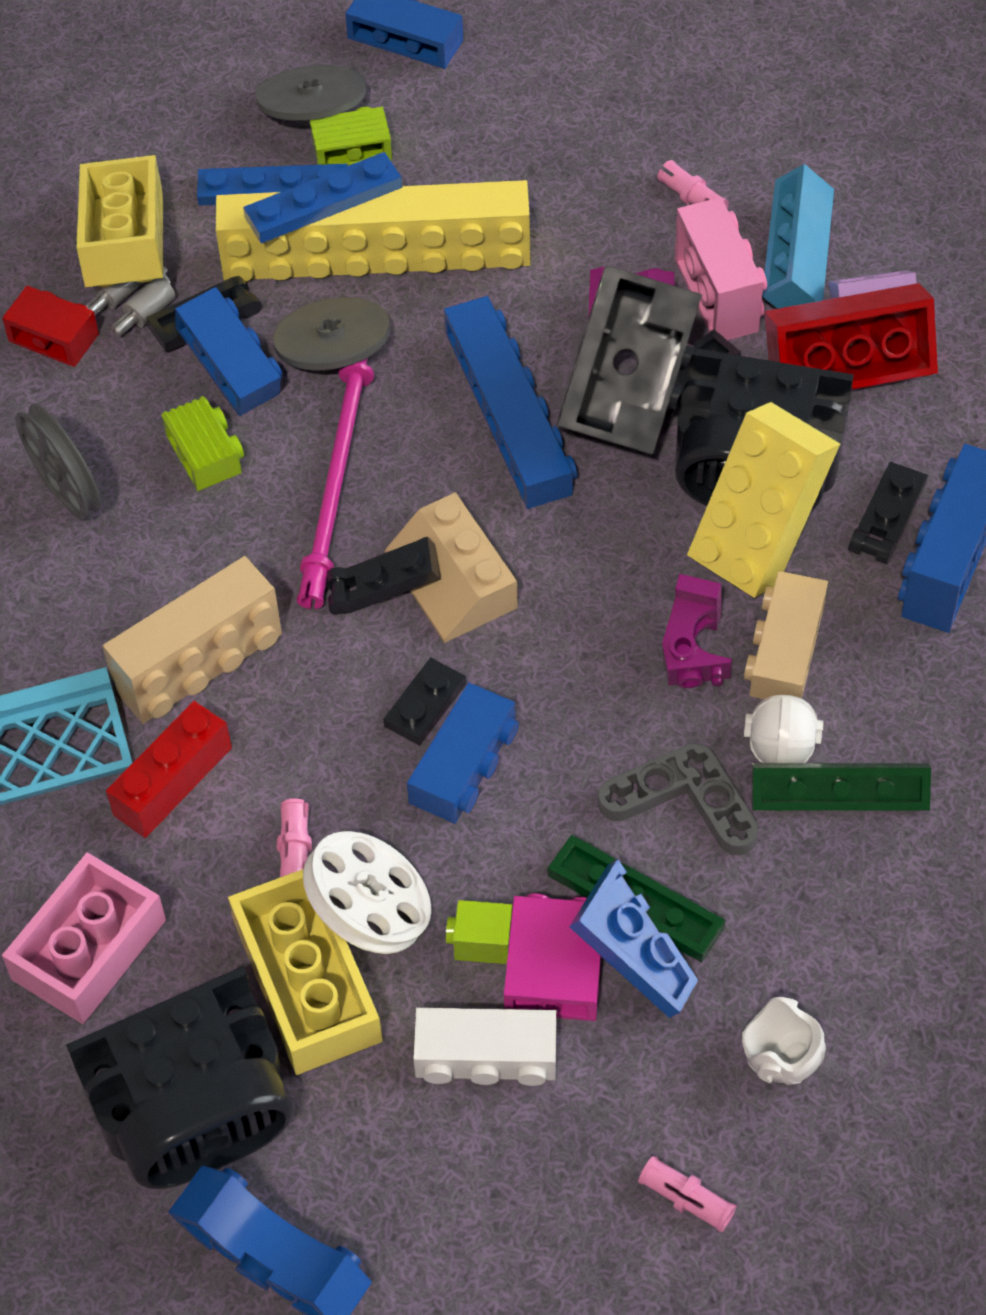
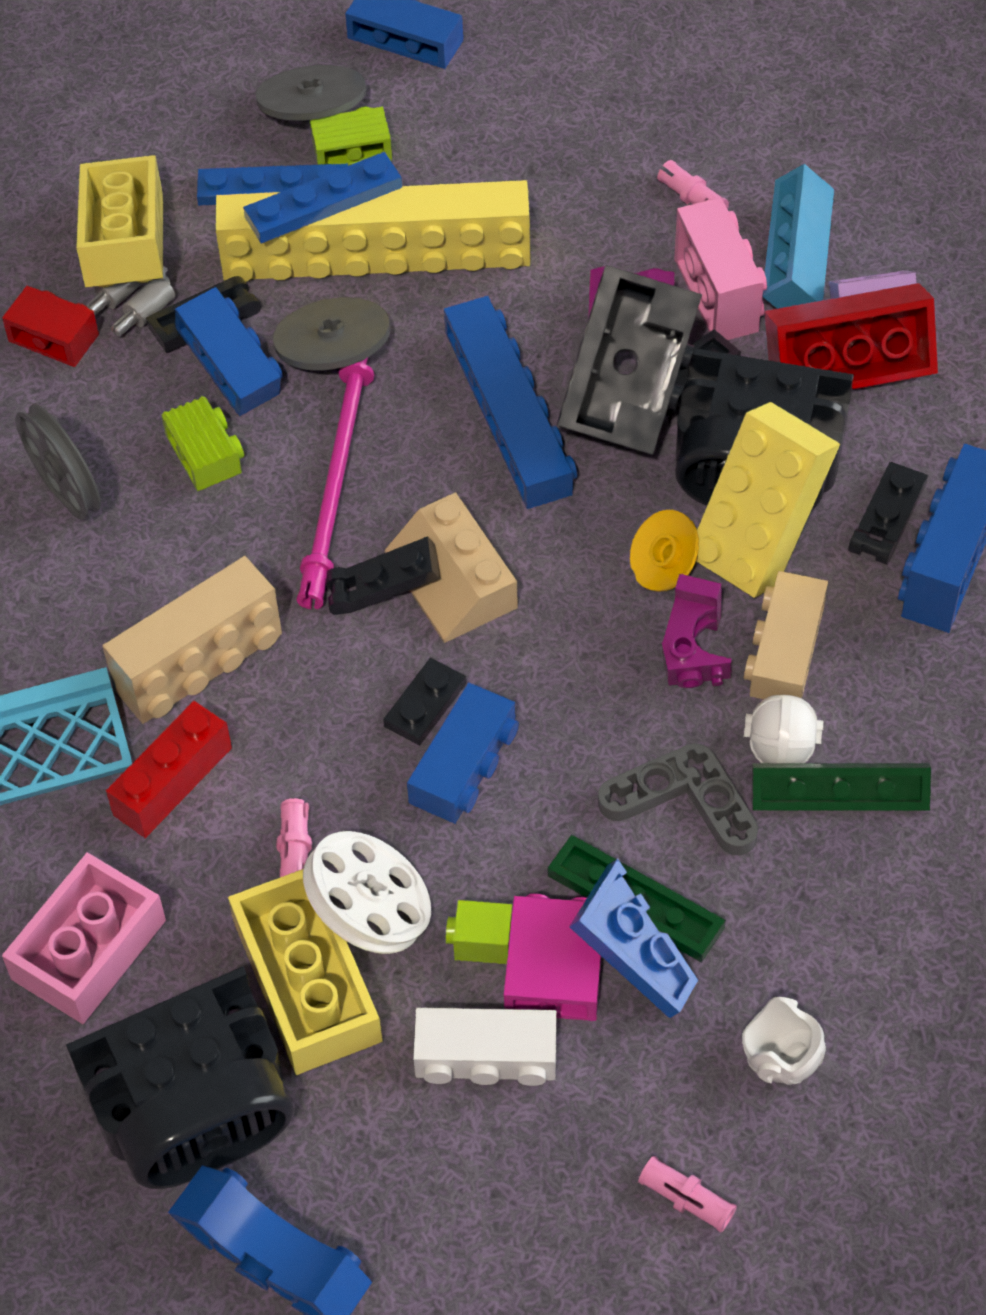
(664, 549): none -> yellow dish

